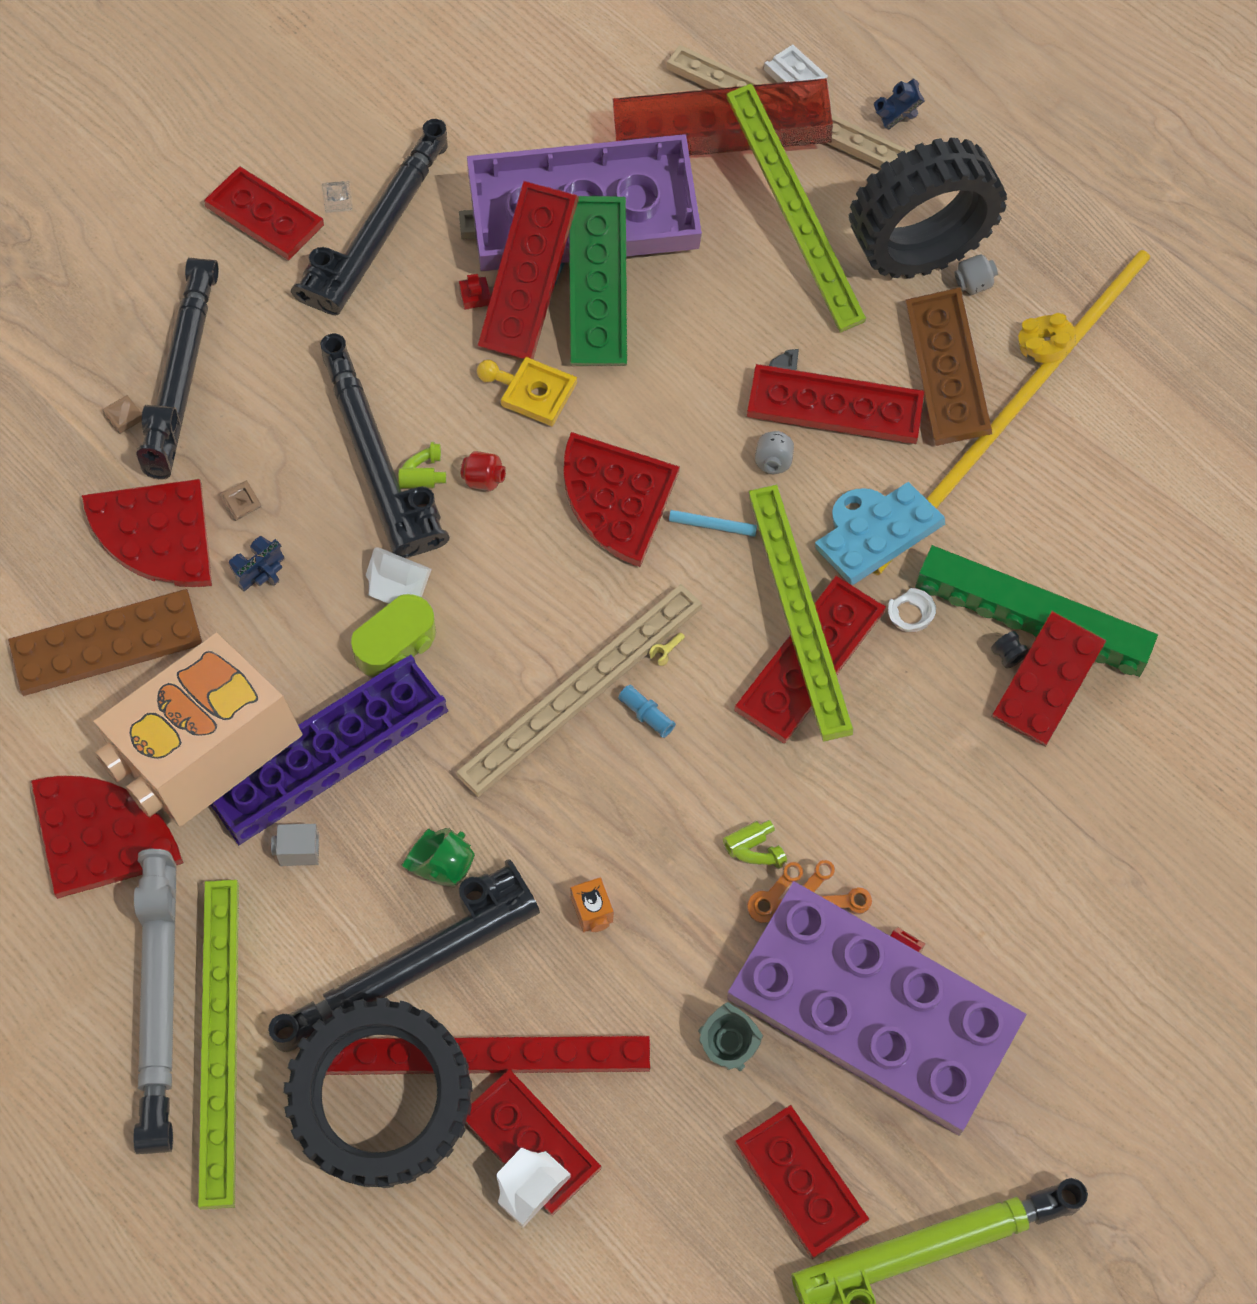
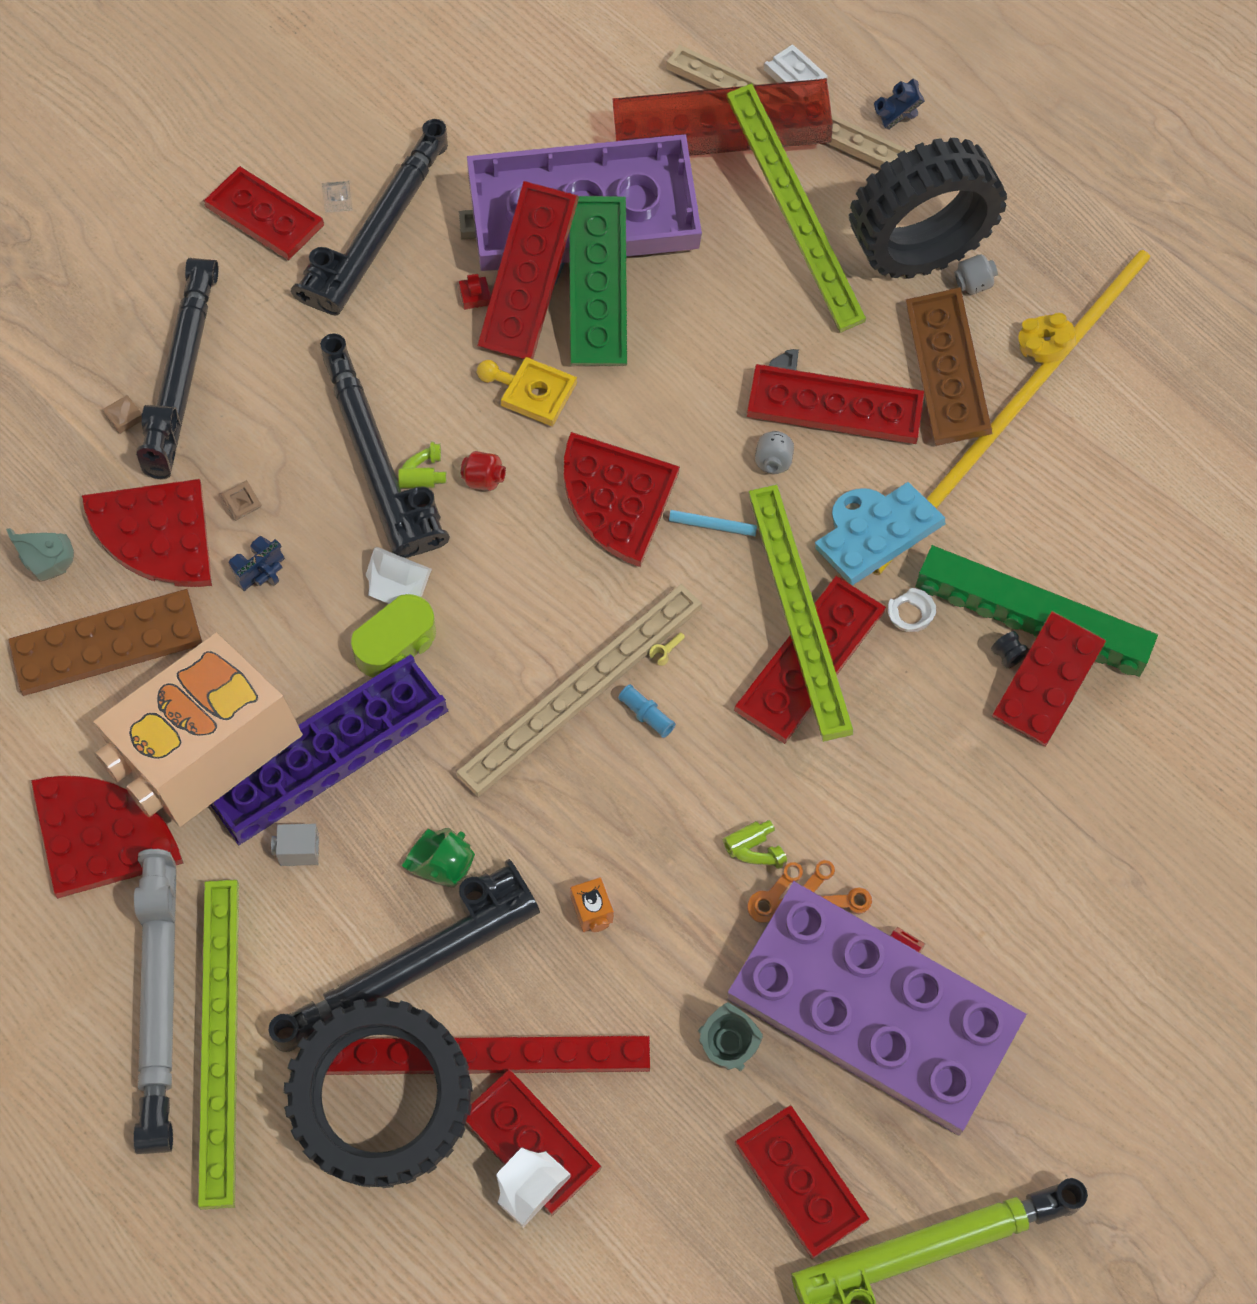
(43, 553): none -> sand green helmet

